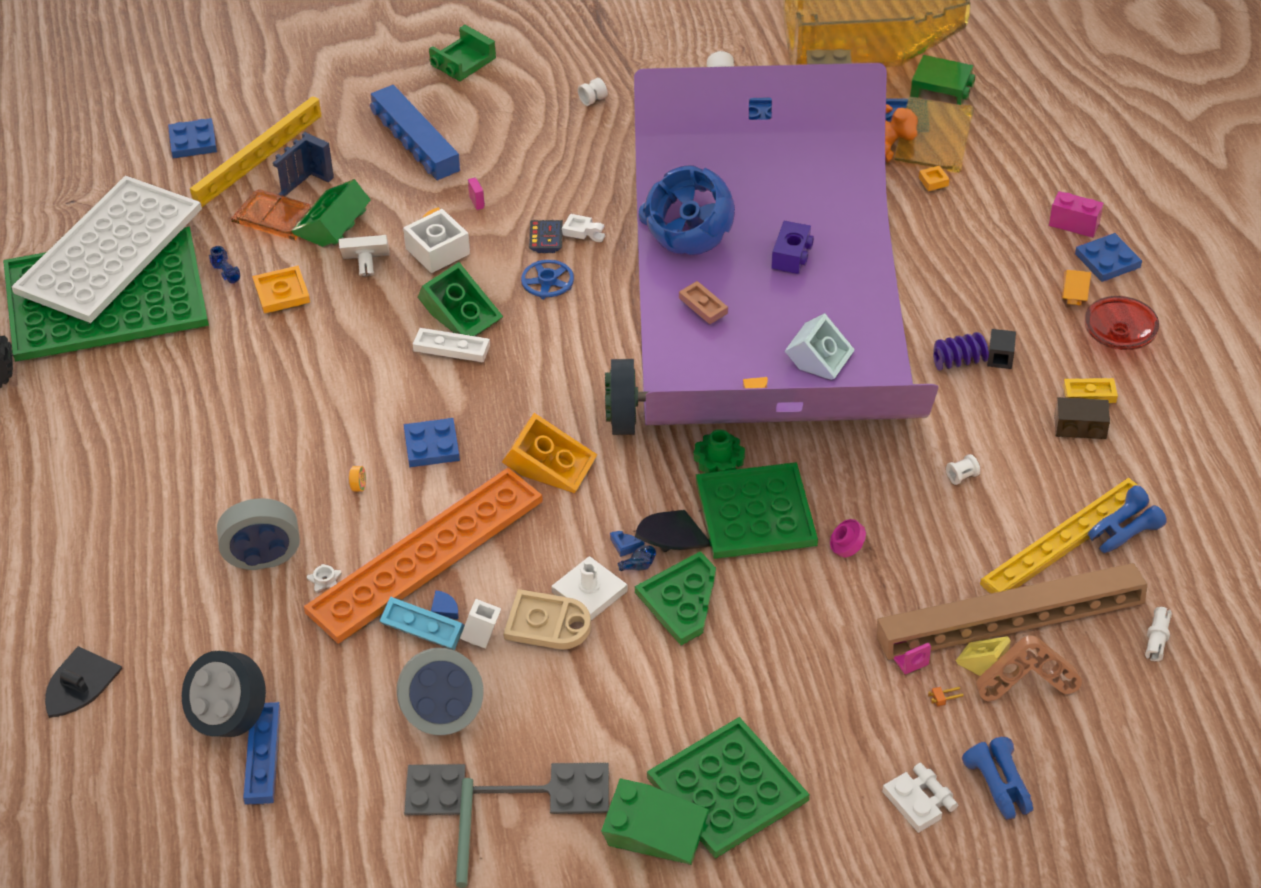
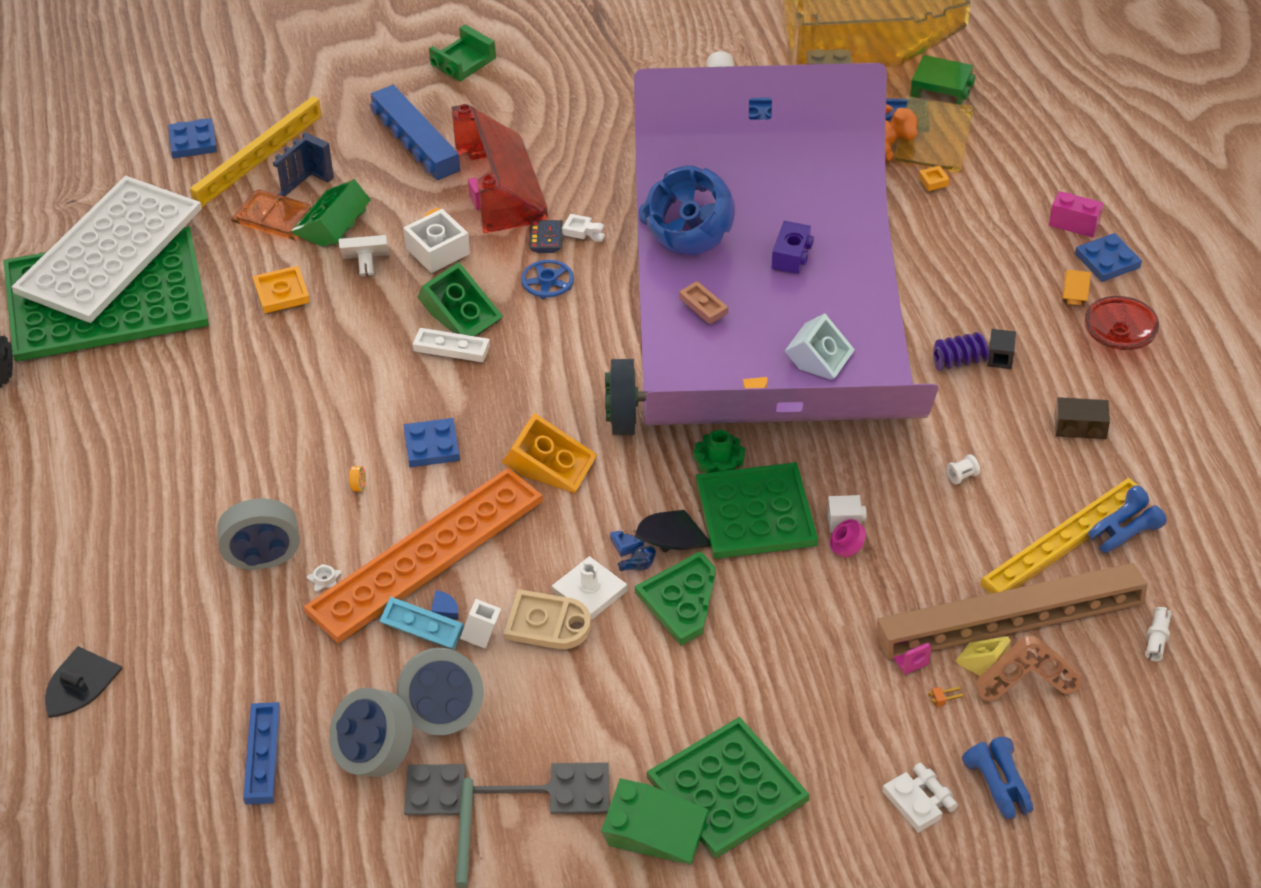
(218, 259): clear blue bar -> none
(223, 694): wheel -> none
(370, 732): none -> wheel
(512, 192): none -> clear red windscreen
(590, 92): white wheel -> none
(844, 508): none -> white brick
(1091, 389): yellow plate -> none

